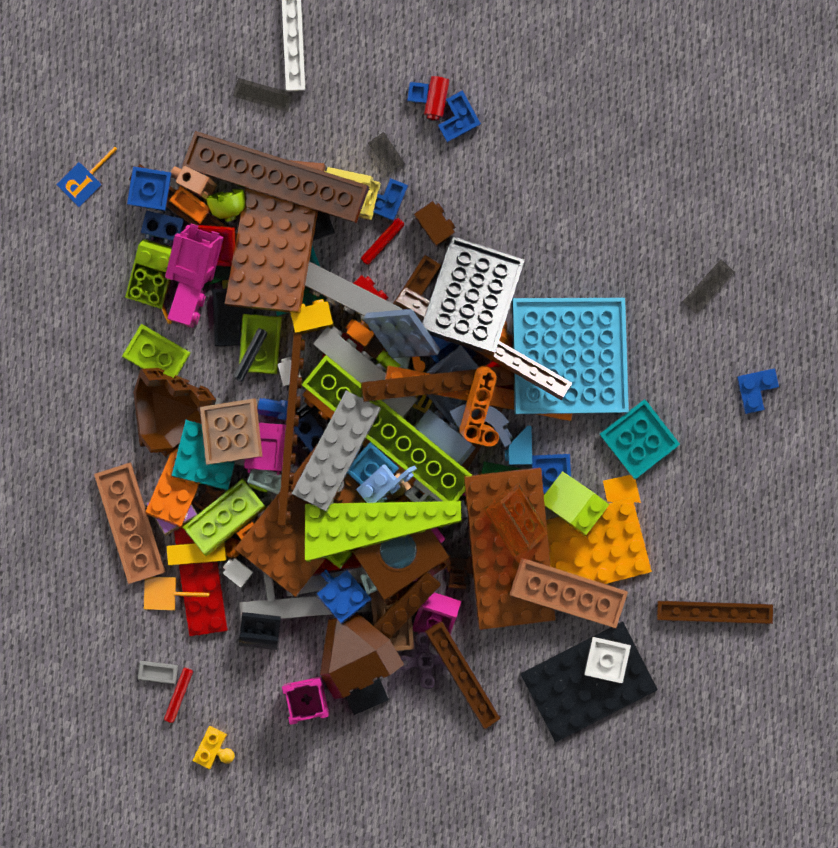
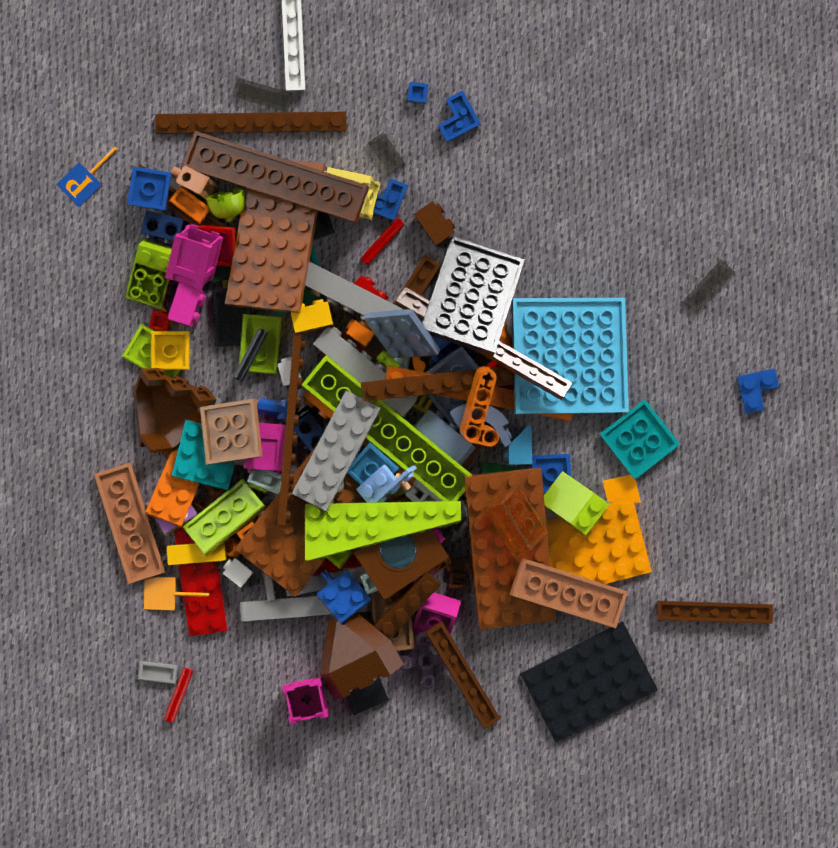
(159, 320): none -> red tile
(170, 350): none -> yellow tile
(211, 748): yellow plate -> none
(250, 122): none -> reddish brown plate
(259, 631): black brick -> none
(436, 98): red brick -> none
(607, 660): white plate -> none

